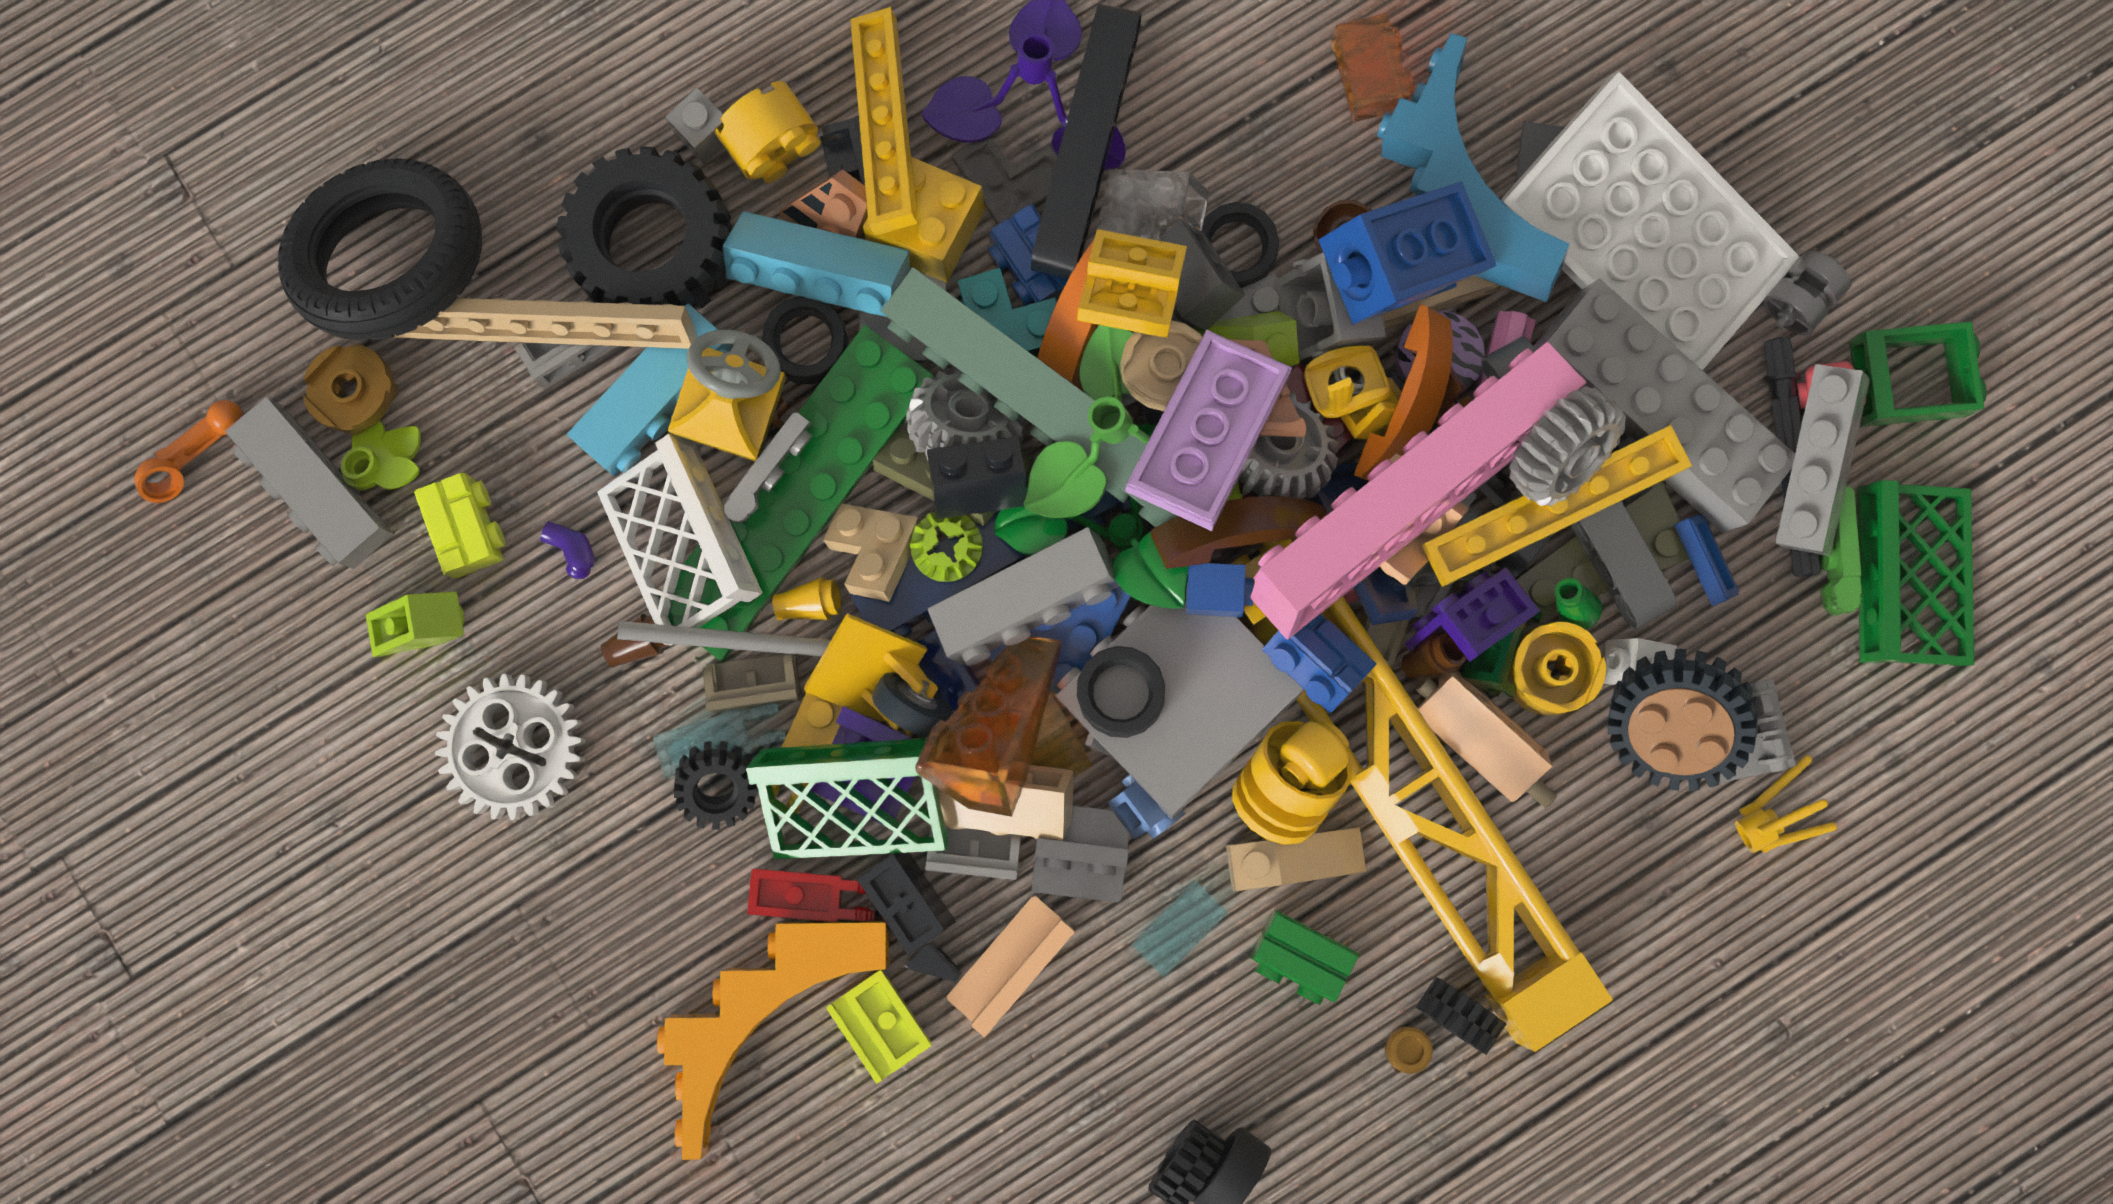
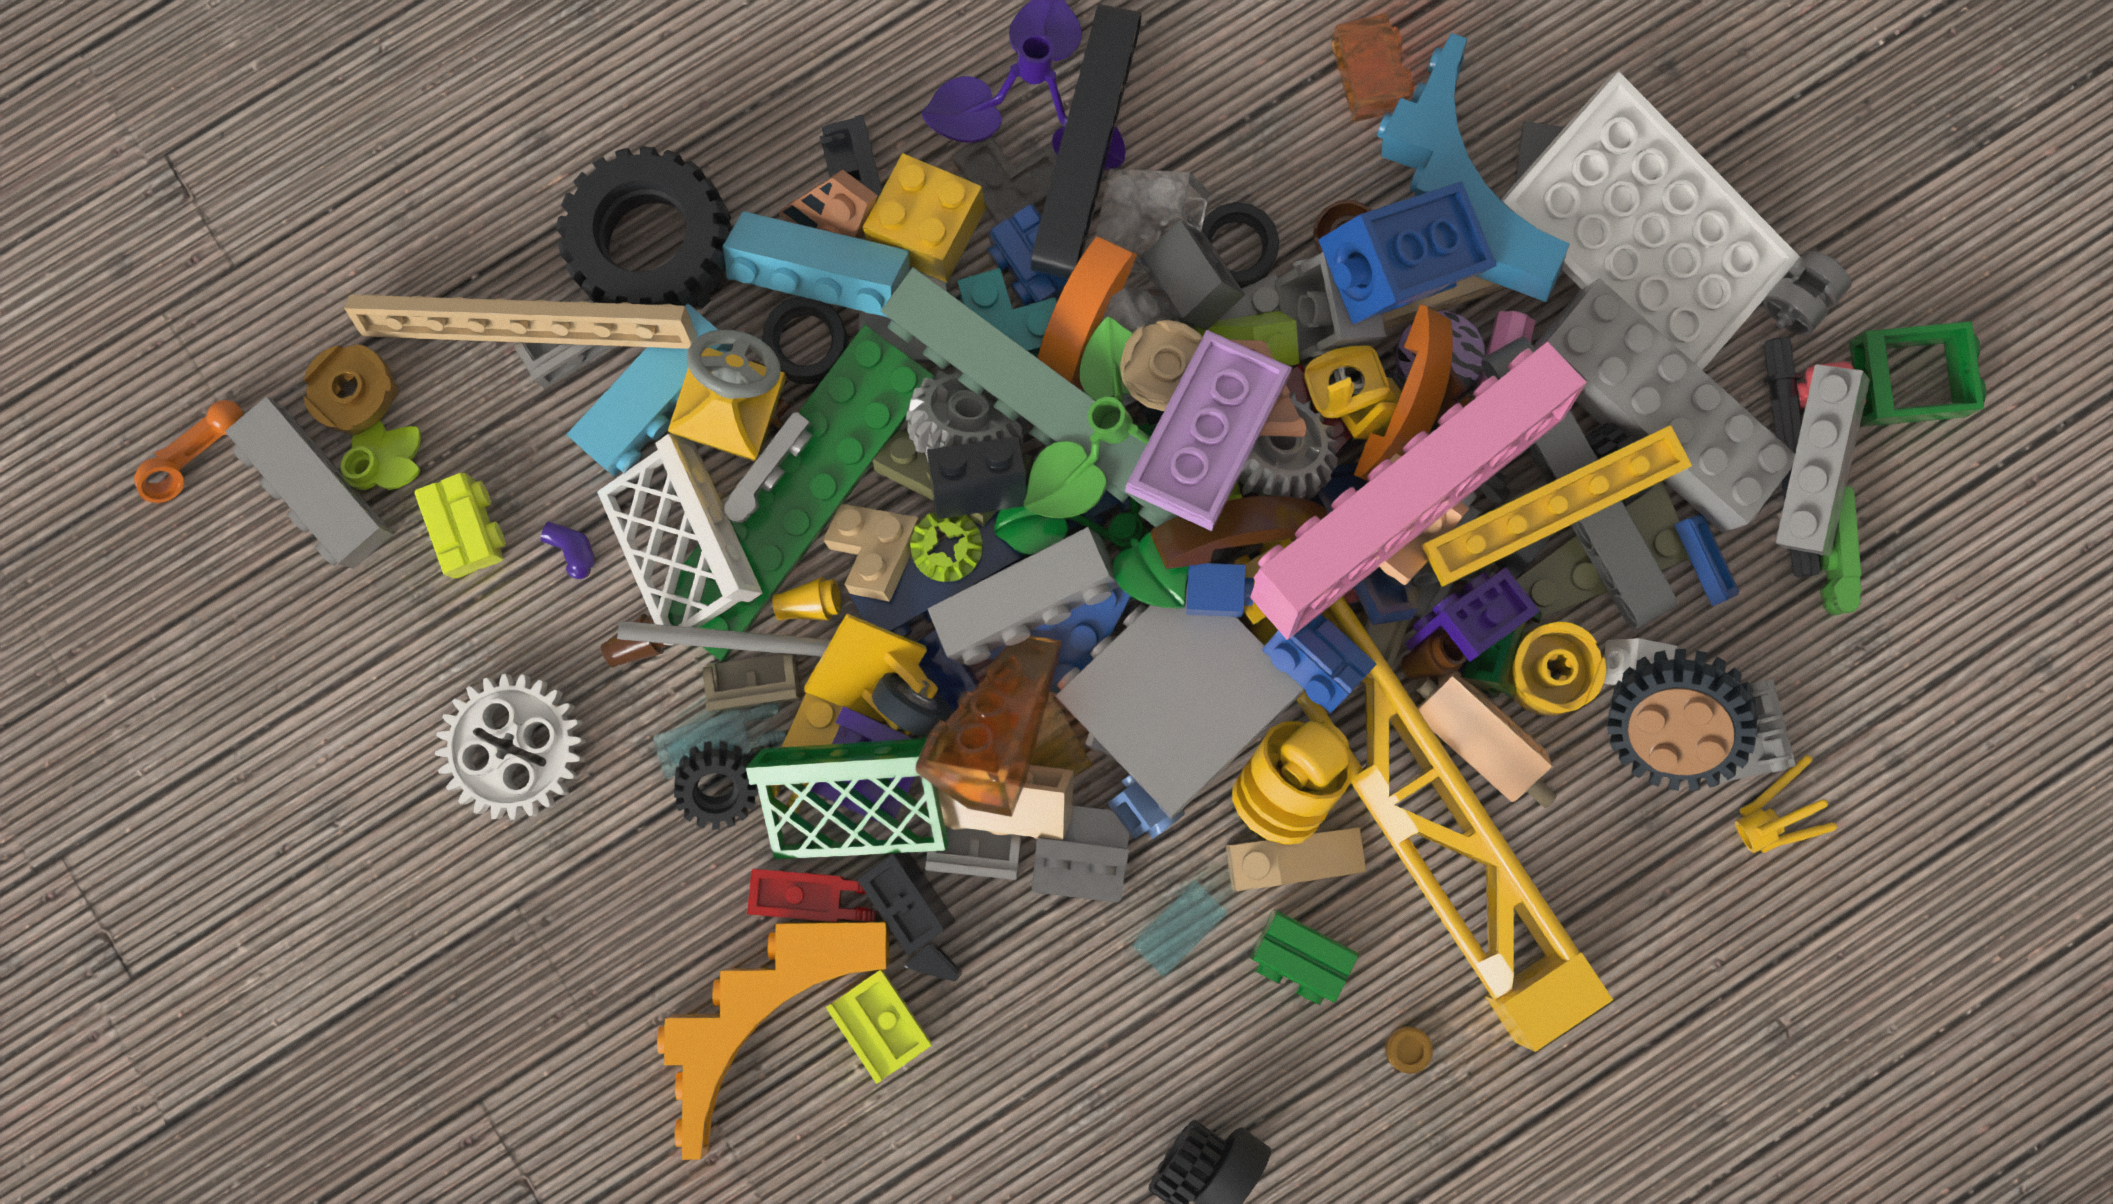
(409, 299): black tyre -> none
(415, 623): lime slope -> none
(695, 125): light grey brick -> none
(768, 132): yellow brick -> none
(883, 122): yellow plate -> none
(1010, 965): light nougat panel -> none
(1121, 656): black tyre -> none
(1131, 283): yellow slope -> none
(1461, 1015): black tyre -> none
(1567, 446): light grey gear -> none
(1577, 604): green cone -> none
(1881, 570): green fence -> none

